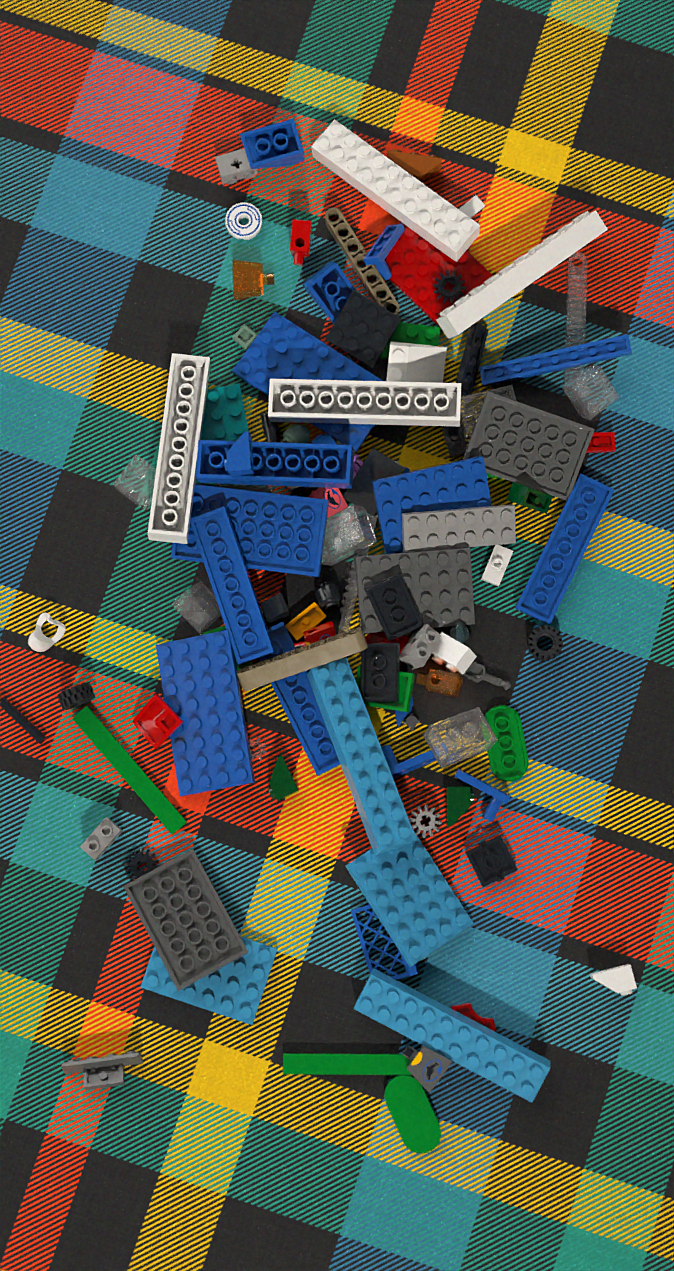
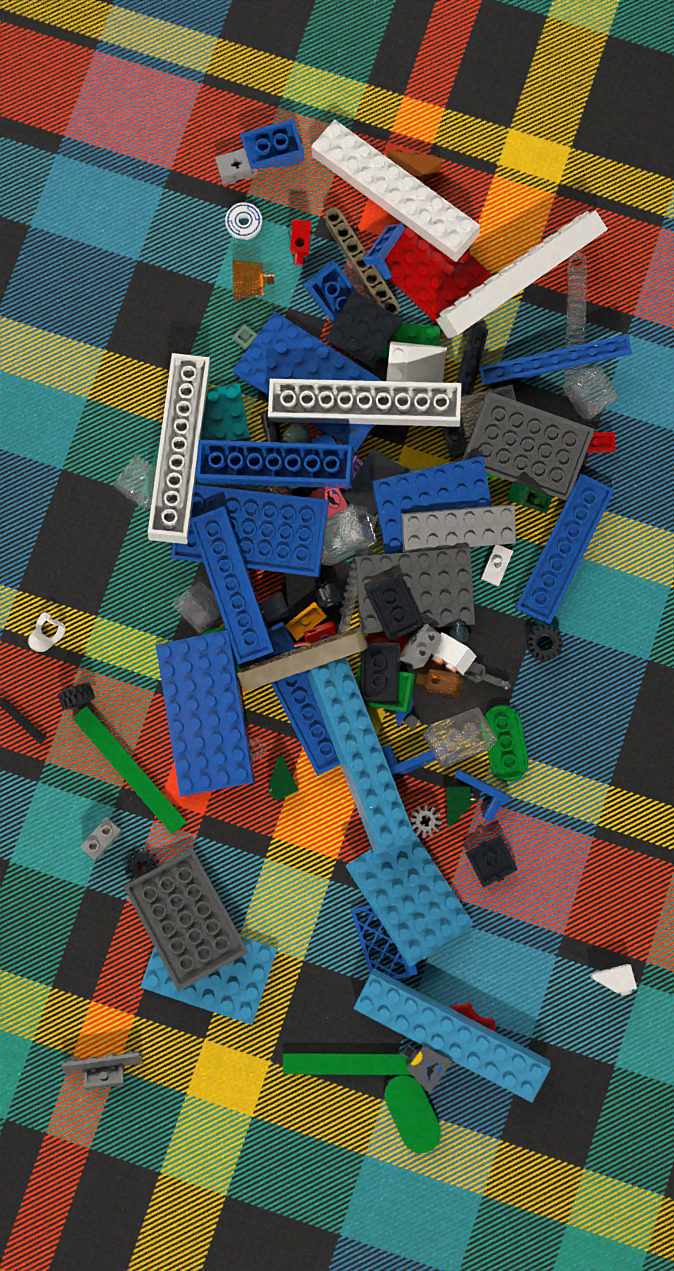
(157, 721): red plate -> none
(240, 457): blue slope -> none
(452, 279): black gear -> none
(472, 206): white sticker -> none

